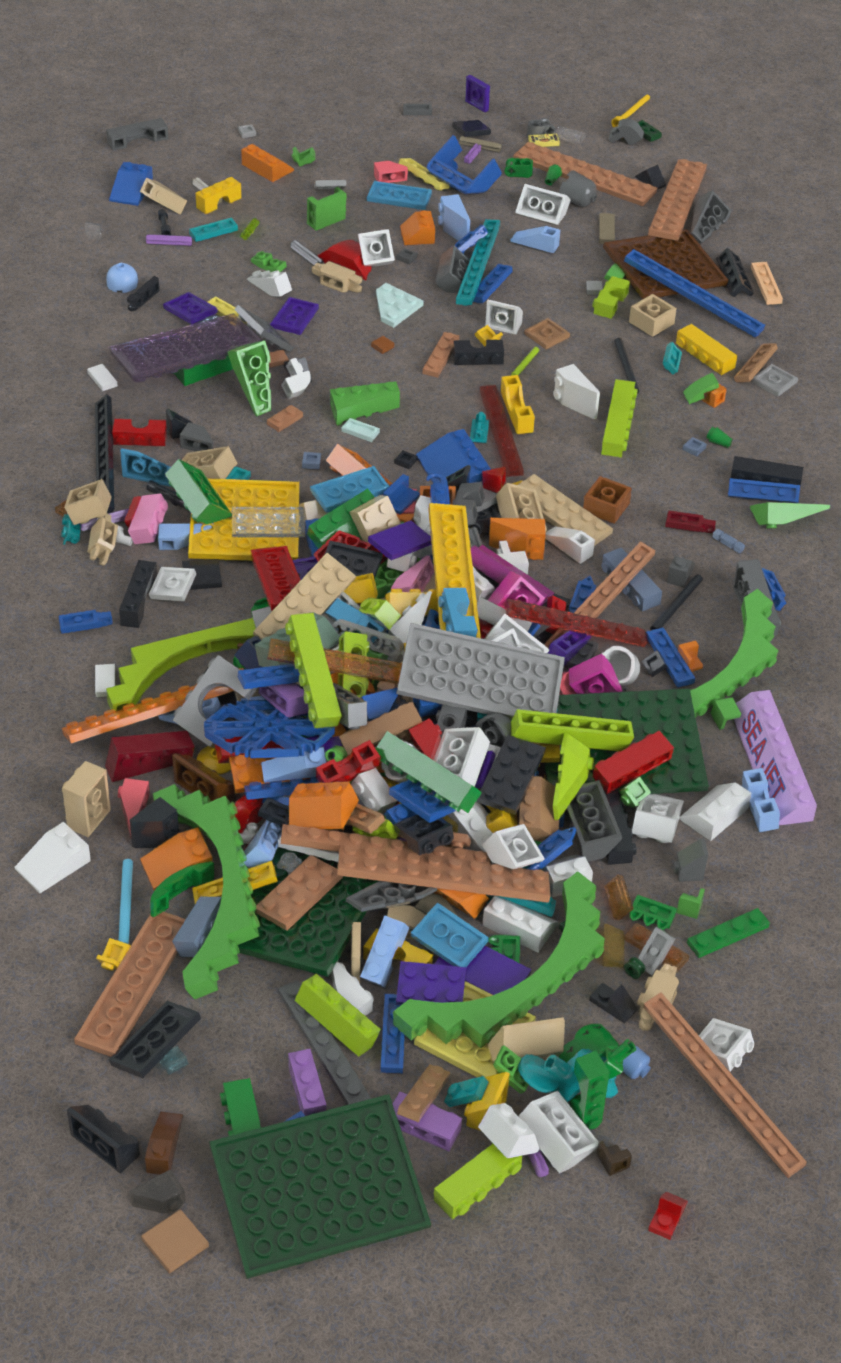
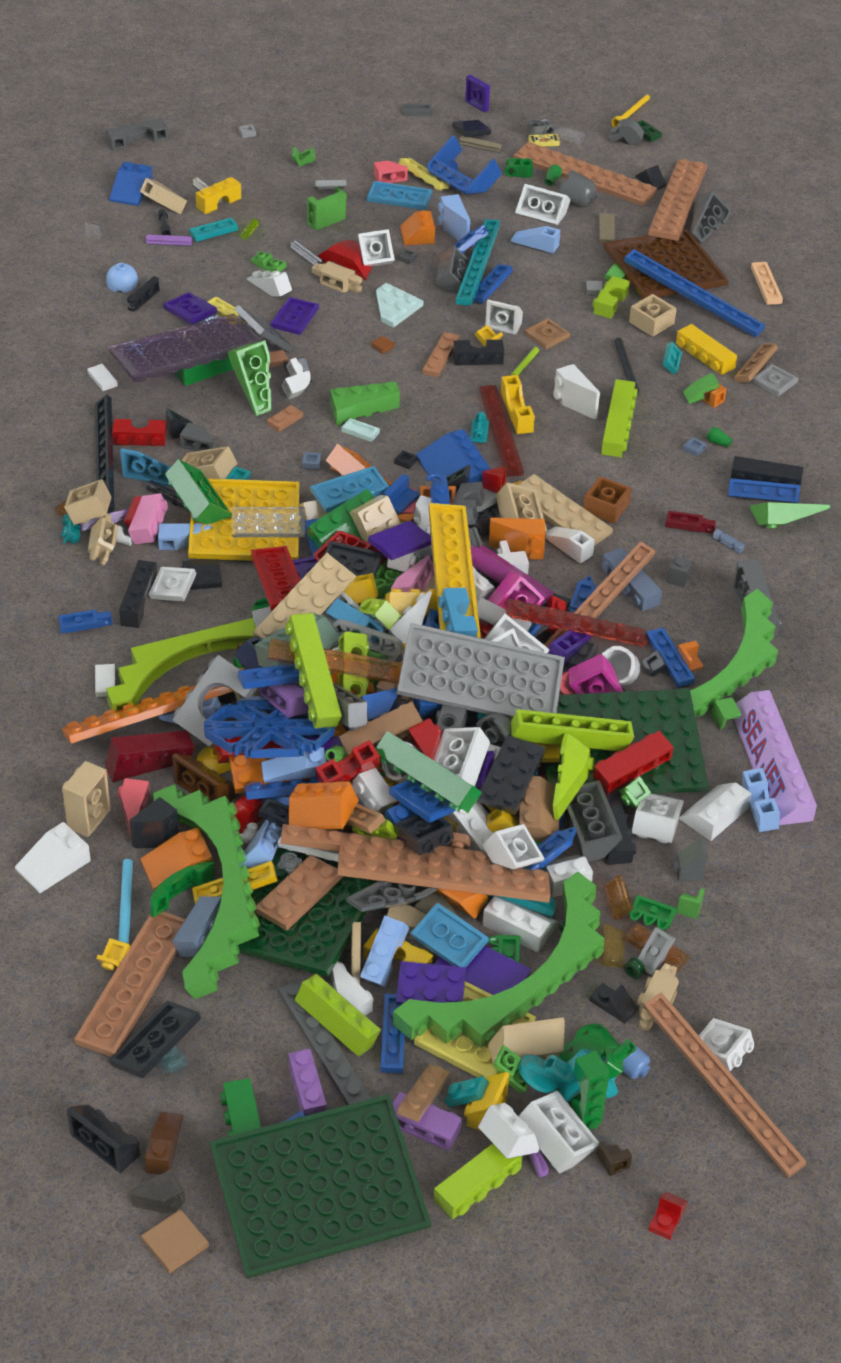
(264, 163): orange slope -> none
(469, 157): medium lavender axle -> none
(677, 602): black piece -> none
(728, 933): green plate -> none
(734, 271): black fence -> none
(775, 589): blue hinge -> none

